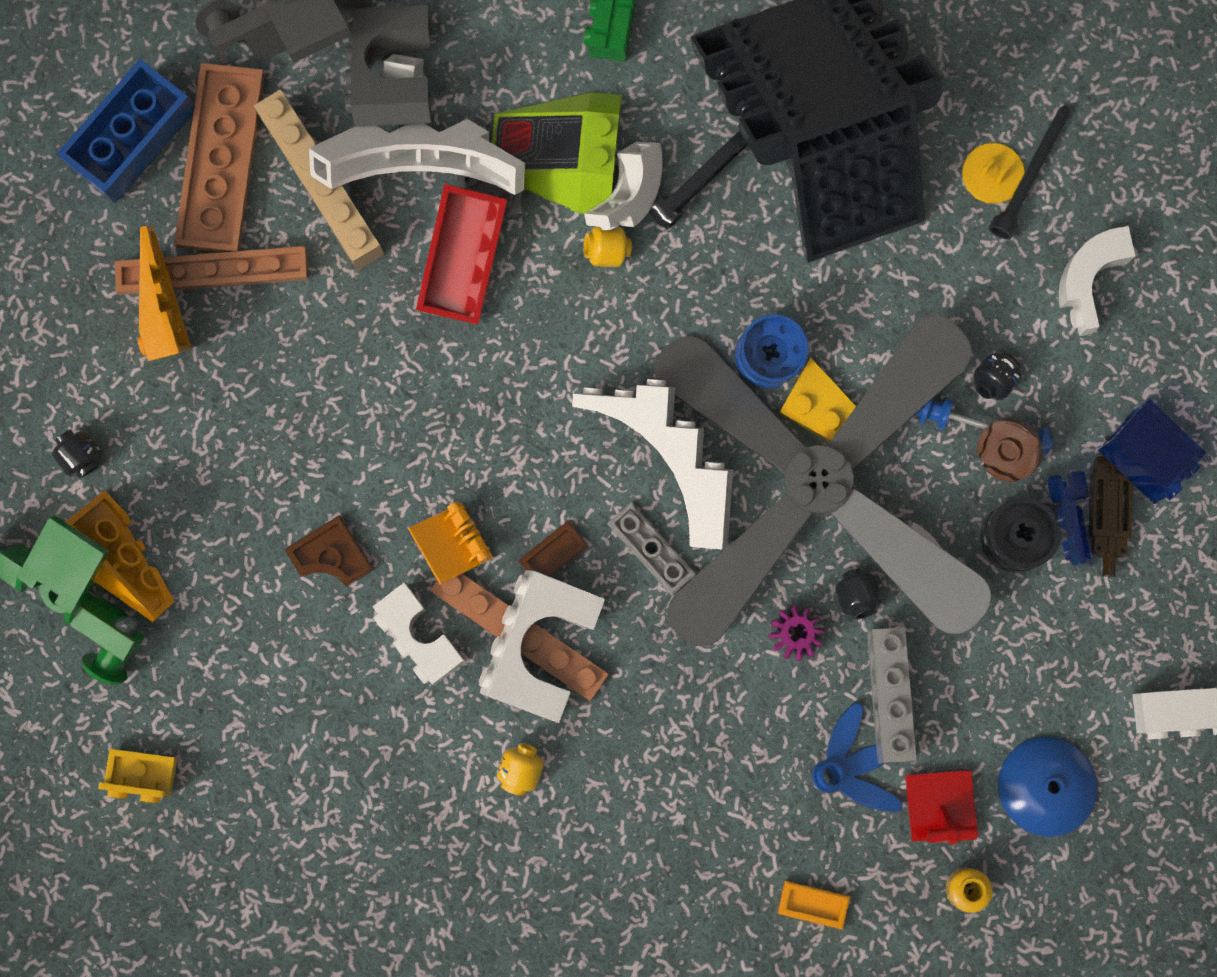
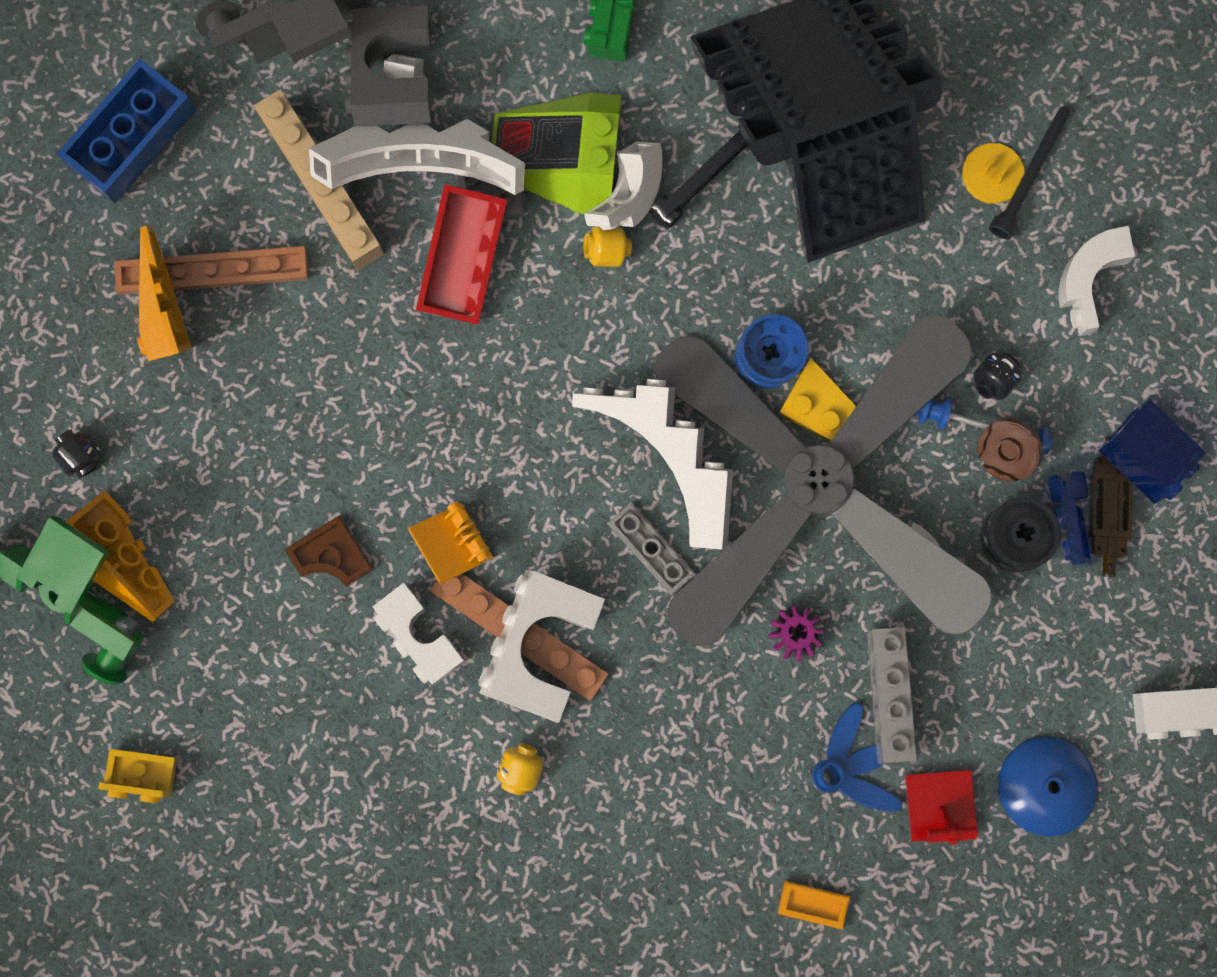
(219, 158): nougat plate -> none
(554, 551): reddish brown tile -> none
(858, 594): black head -> none
(980, 888): yellow head -> none

